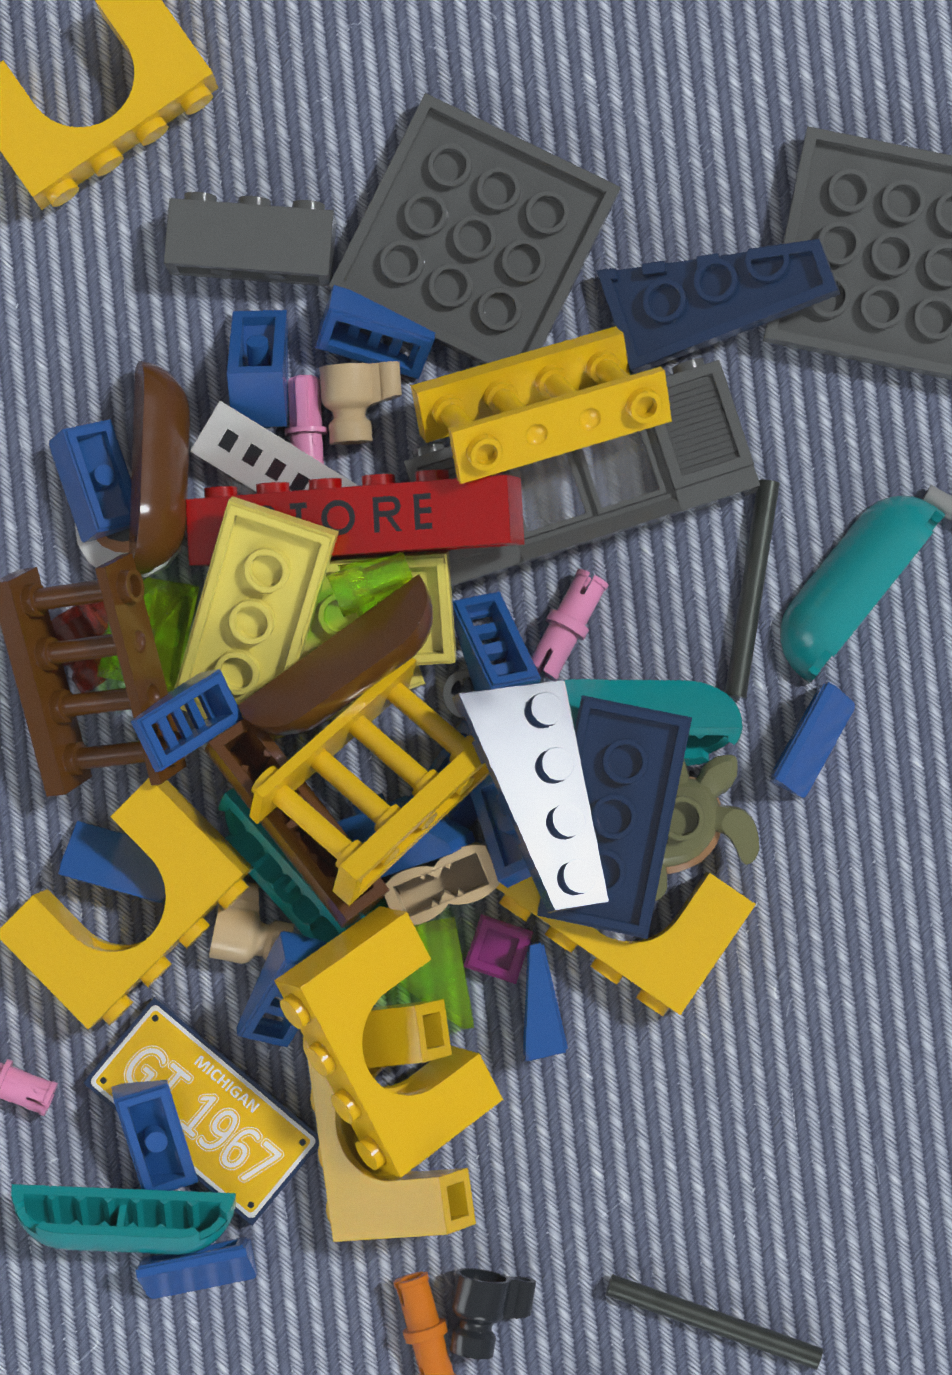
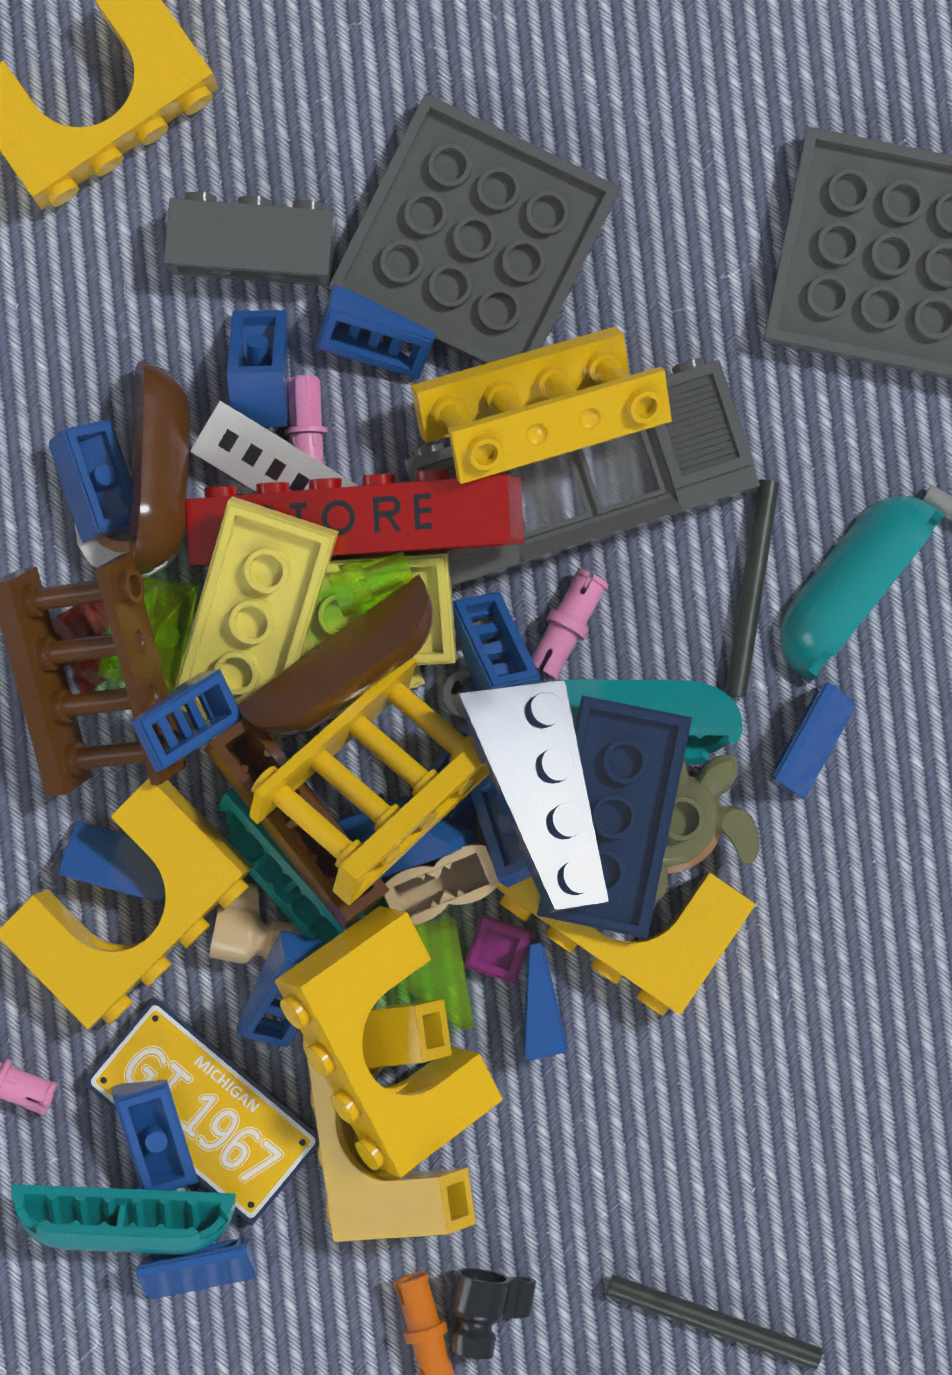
(350, 391): tan piece -> none
(704, 300): dark blue wing -> none

